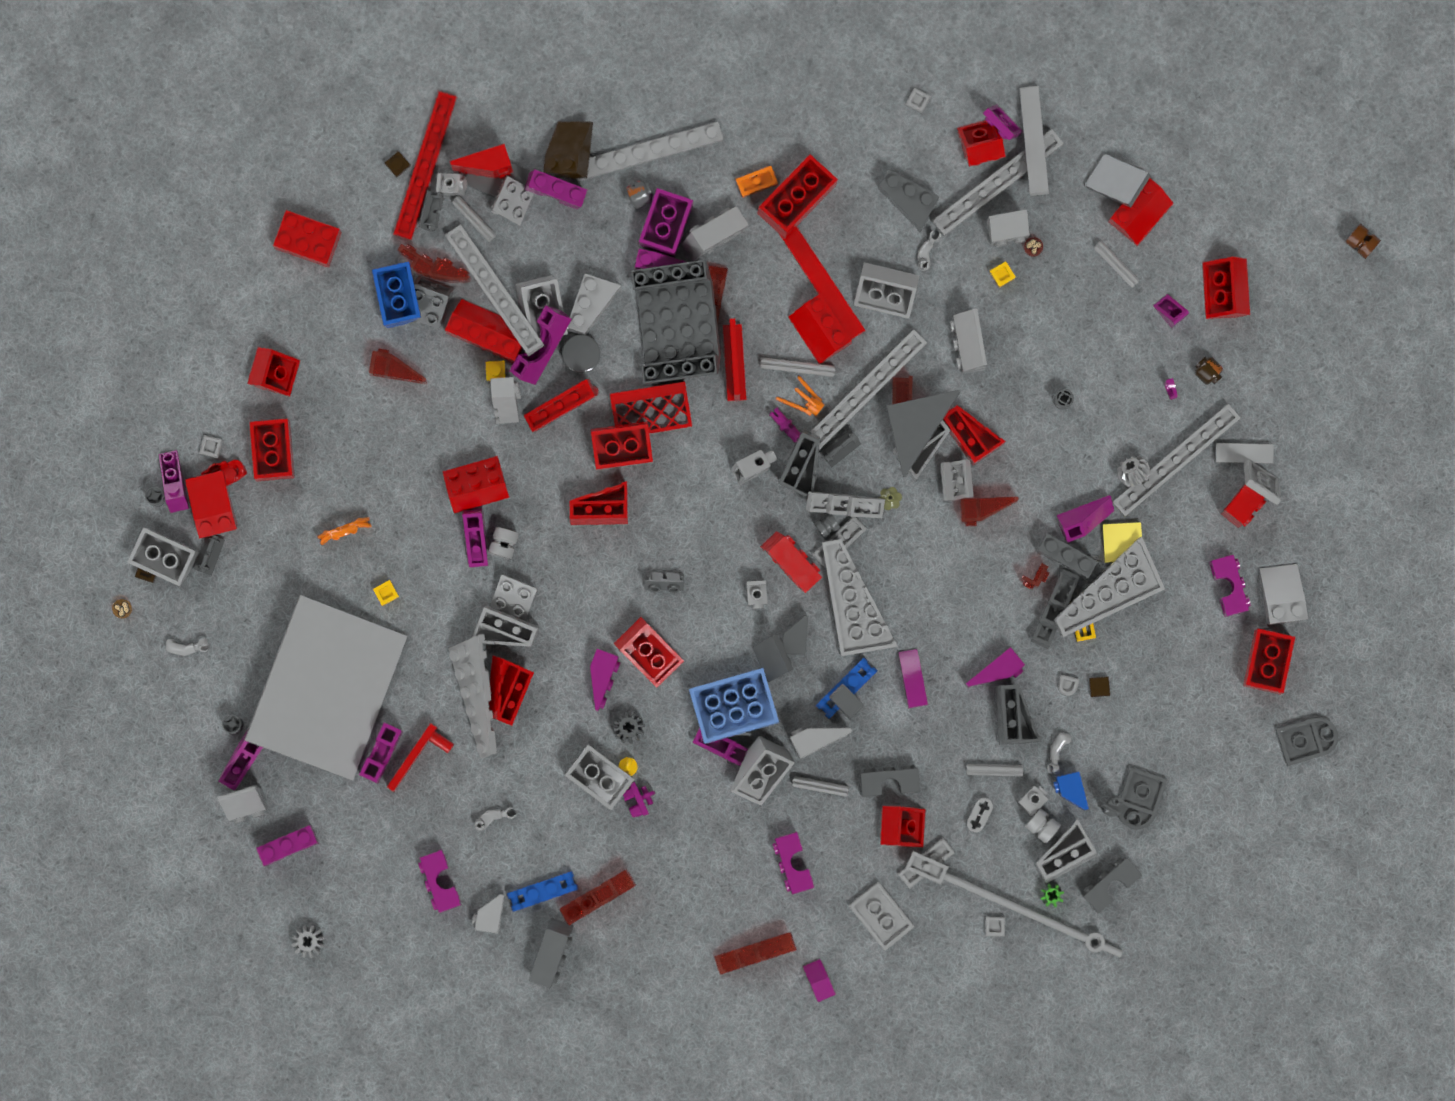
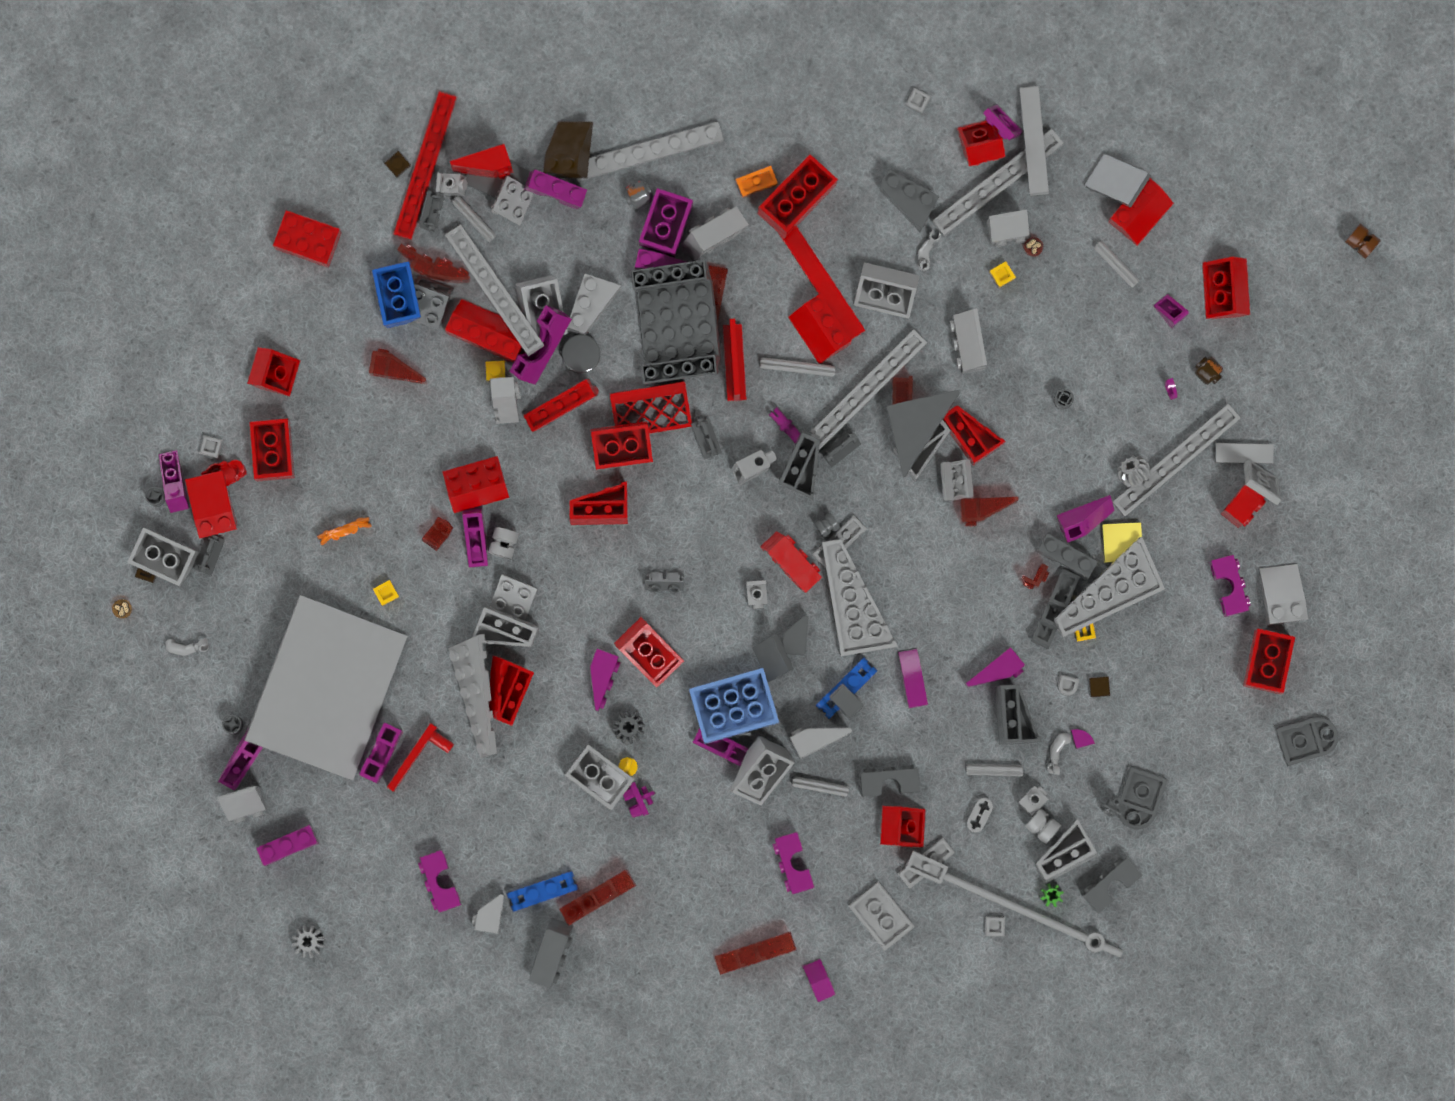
(438, 533): none -> clear red bracket
(491, 815): light grey arm -> none
(706, 438): none -> dark grey hinge
(813, 405): orange plant -> none
(845, 505): light grey slope -> none
(891, 503): olive plant -> none
(1071, 789): blue slope -> none
(1081, 738): none -> magenta tile

